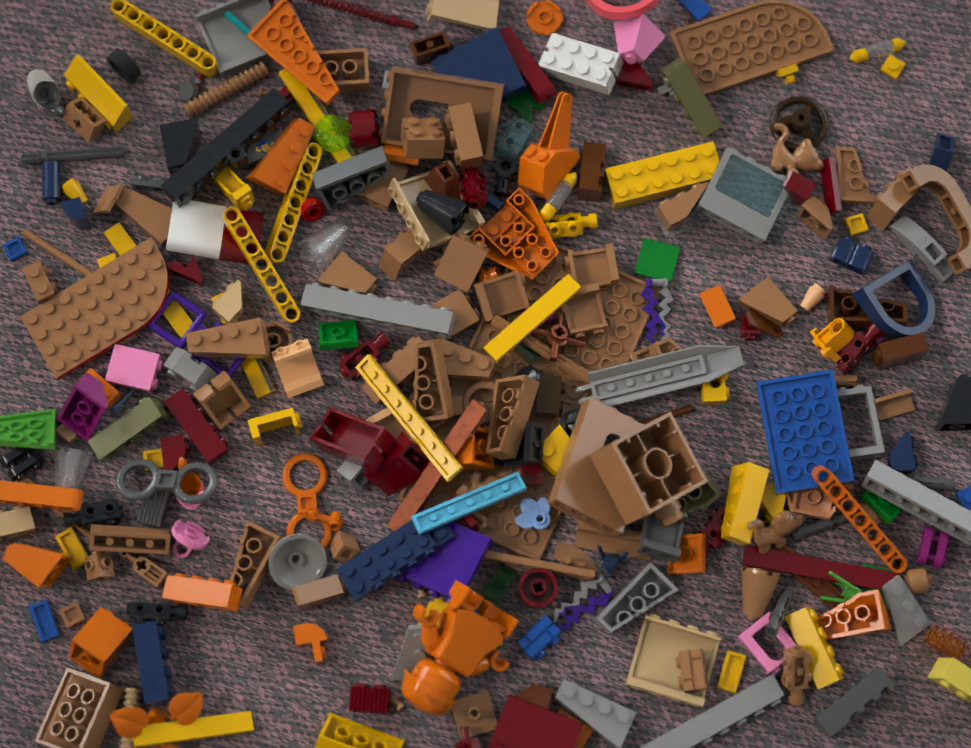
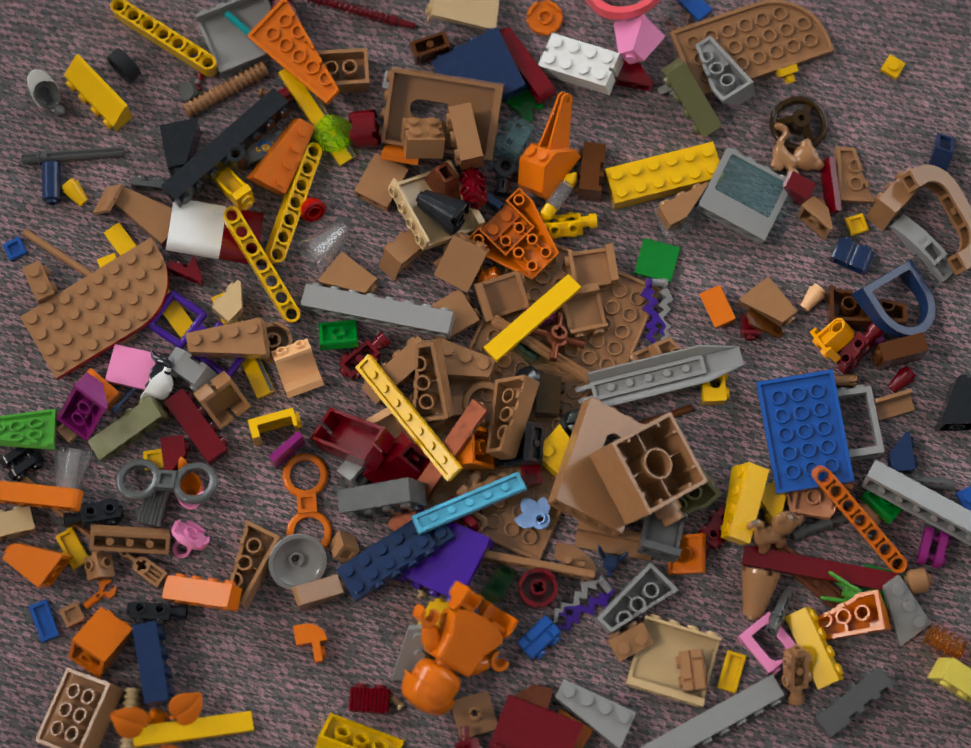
(76, 213): dark blue brick -> none
(84, 119): medium nougat brick -> none
(100, 594): none -> orange bar
(160, 379): none -> white hair
(287, 449): none -> magenta tile
(335, 519): orange bar -> none
(351, 176): dark grey wedge -> none
(382, 498): none -> dark grey brick
(629, 640): none -> medium nougat bracket
(723, 73): none -> light grey wedge
(877, 50): piece -> none
(903, 378): none -> dark red cone

